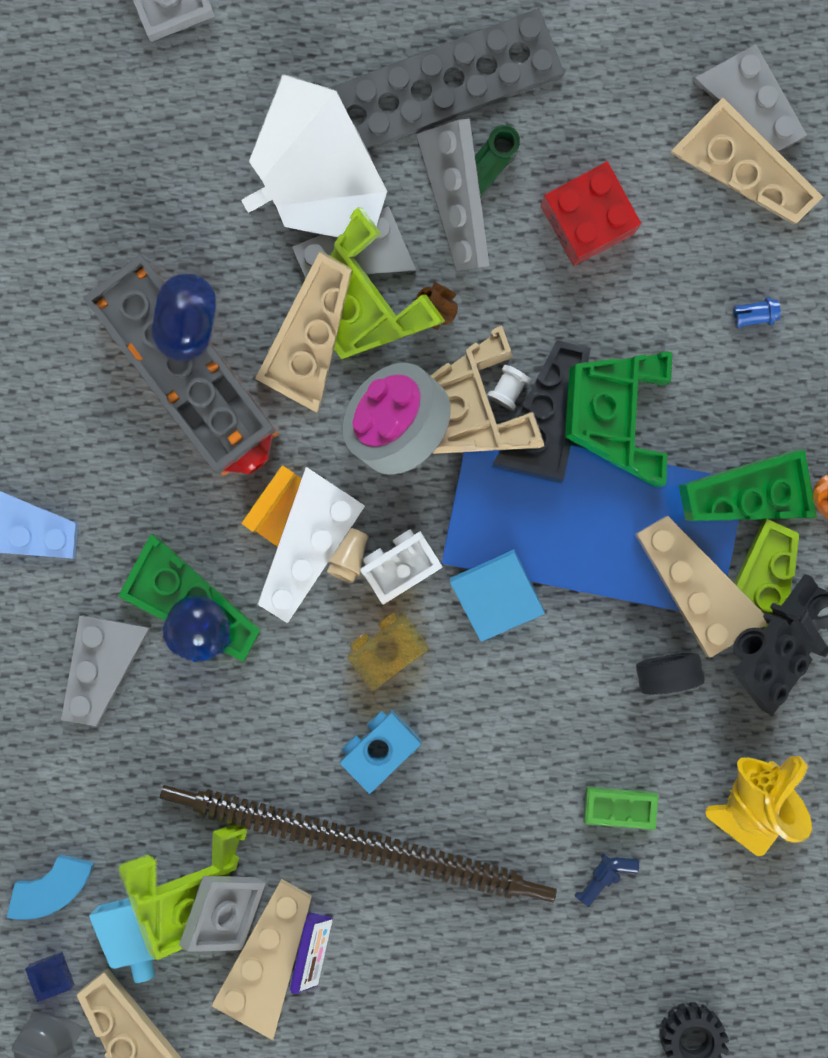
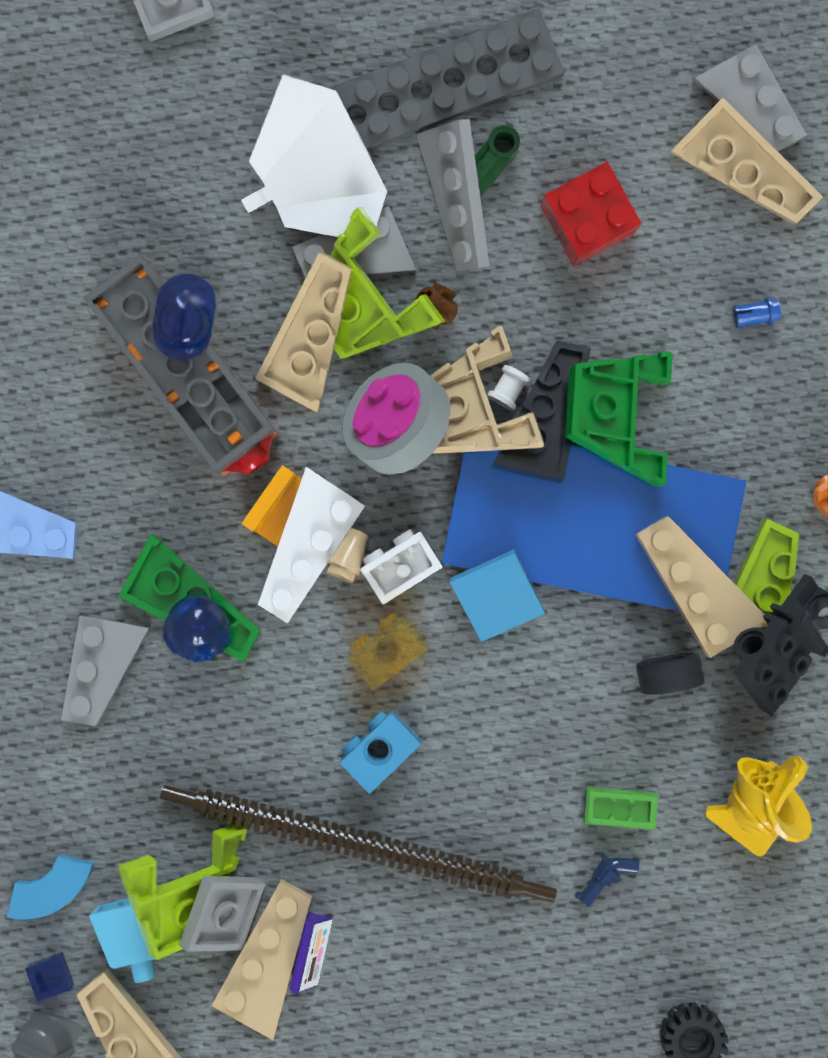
(758, 490): green wing -> none

